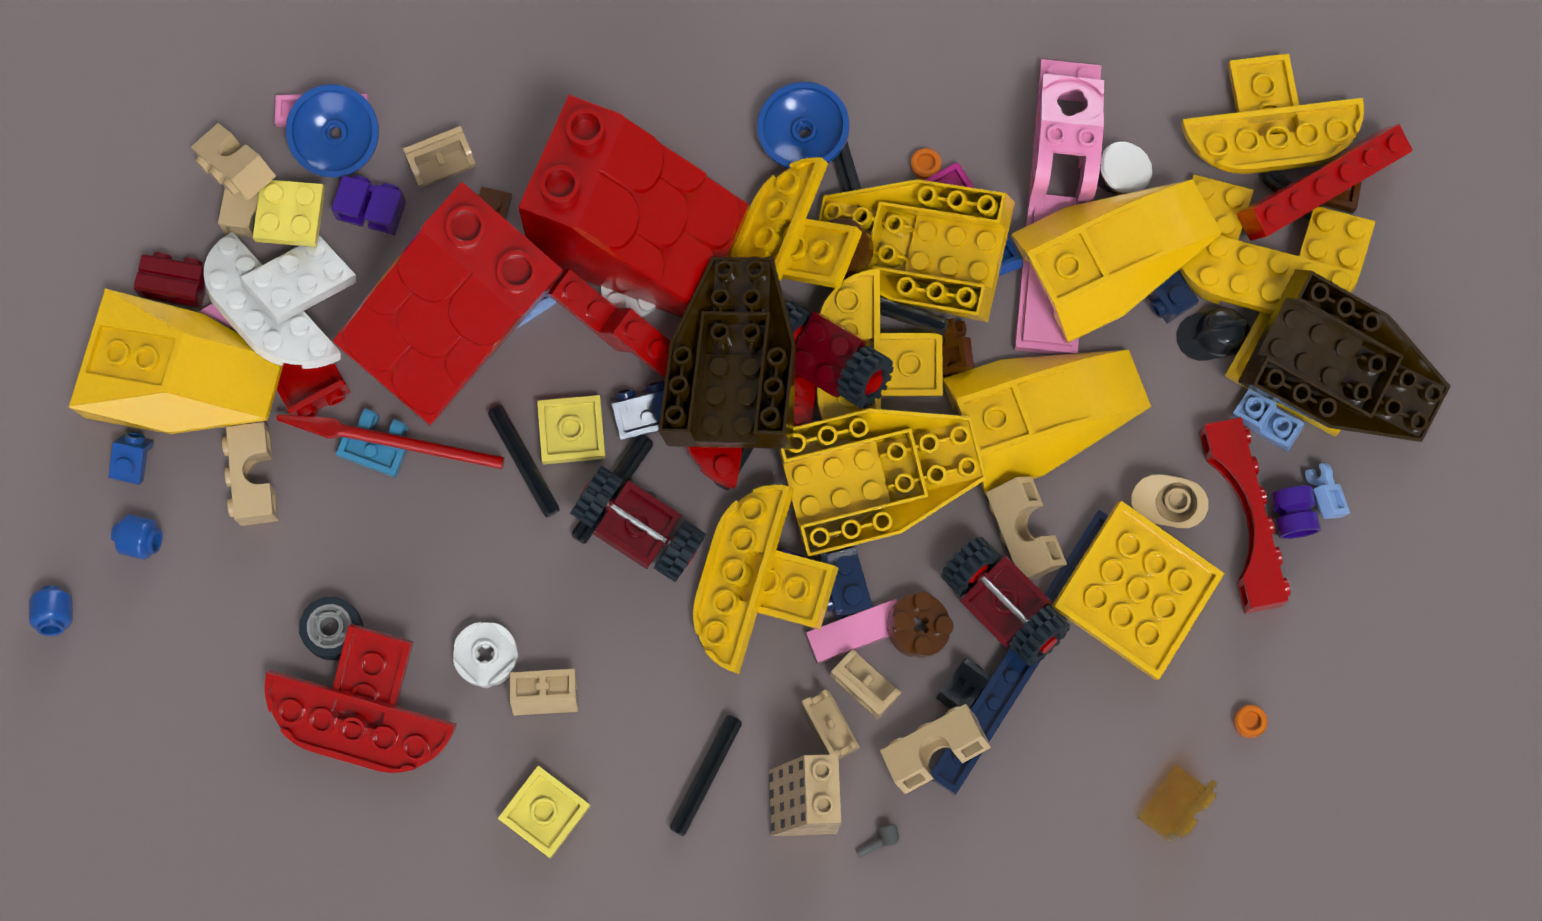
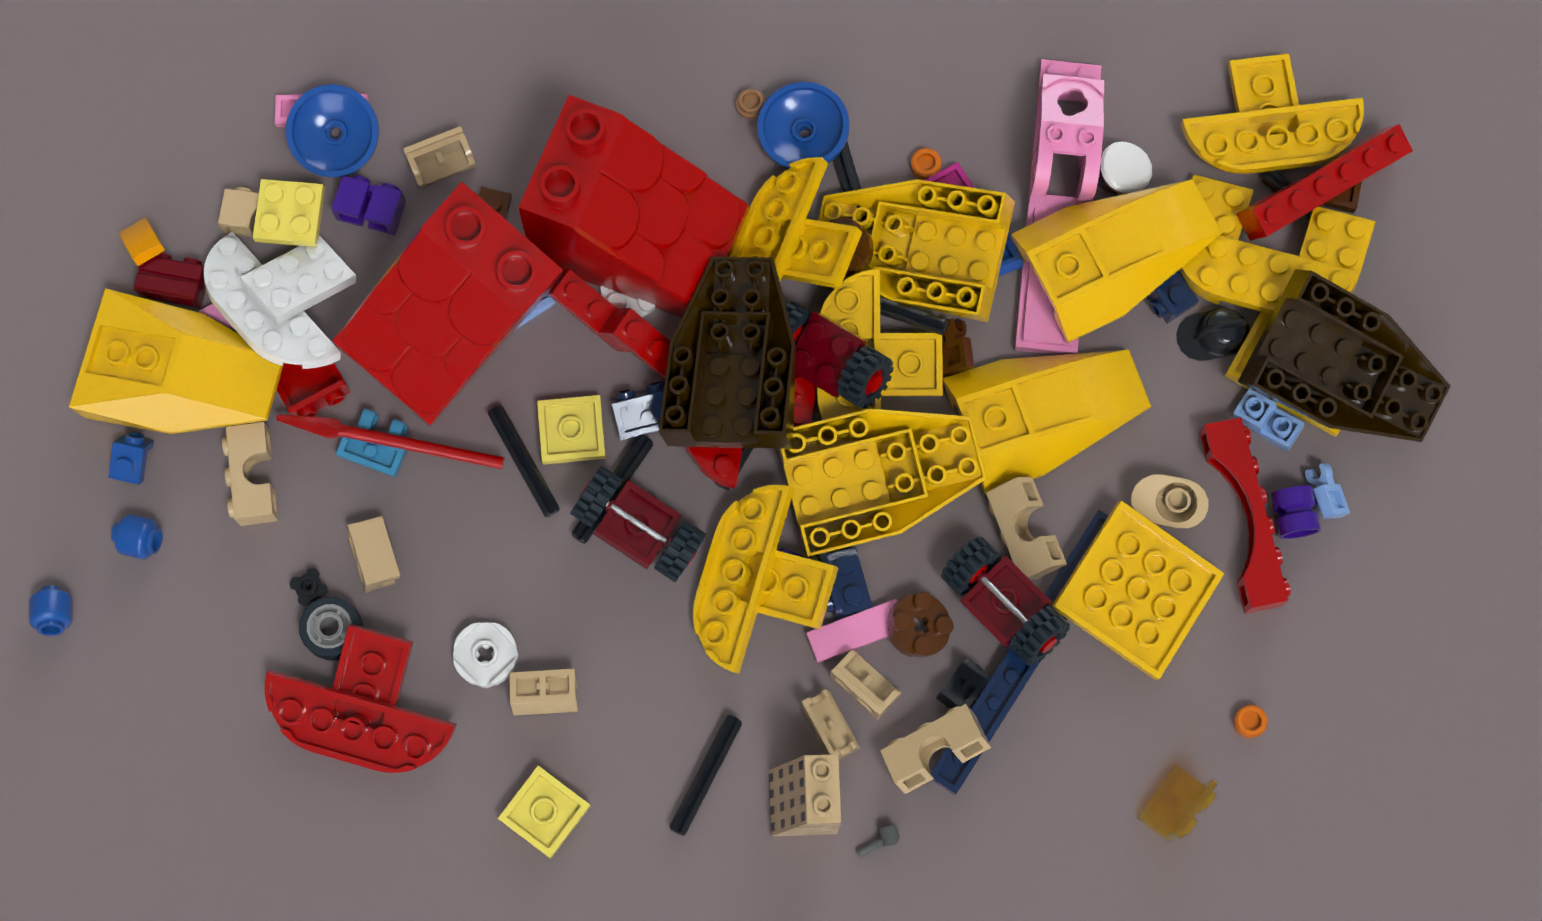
(141, 241): none -> light orange slope
(231, 164): tan arch -> none
(317, 590): none -> black plate
(373, 554): none -> tan hinge
(750, 103): none -> medium nougat plate

